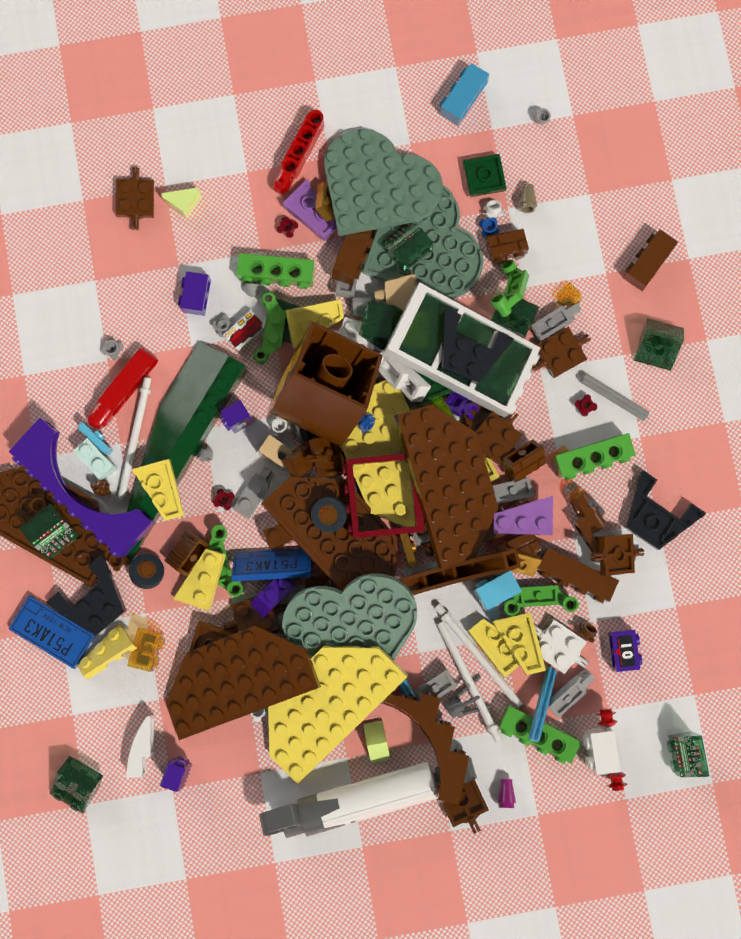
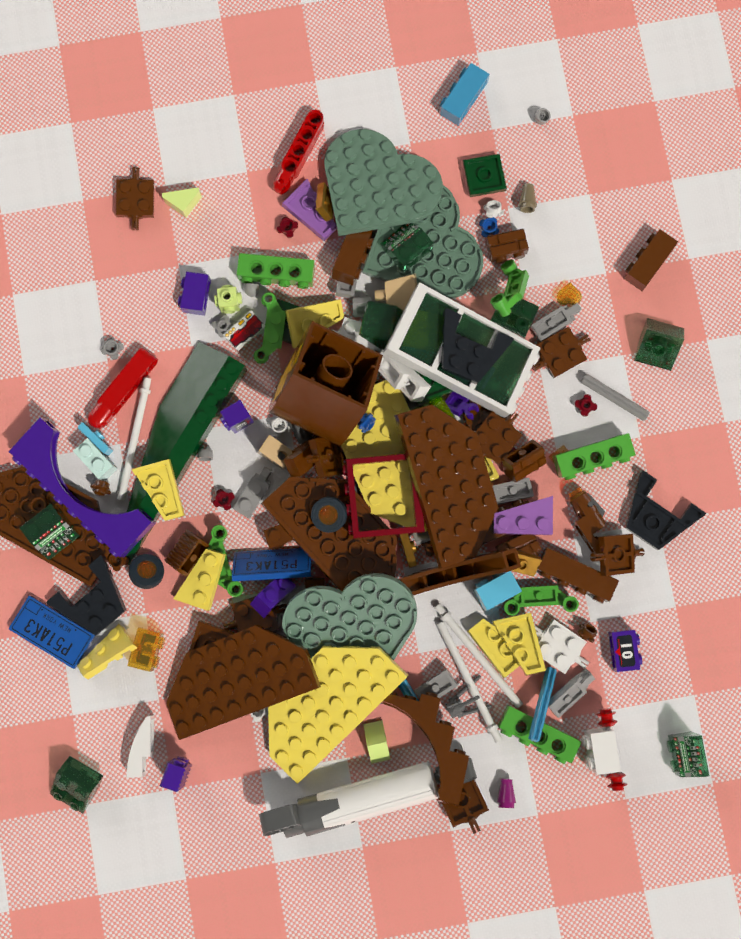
(228, 305): none -> yellowish green brick

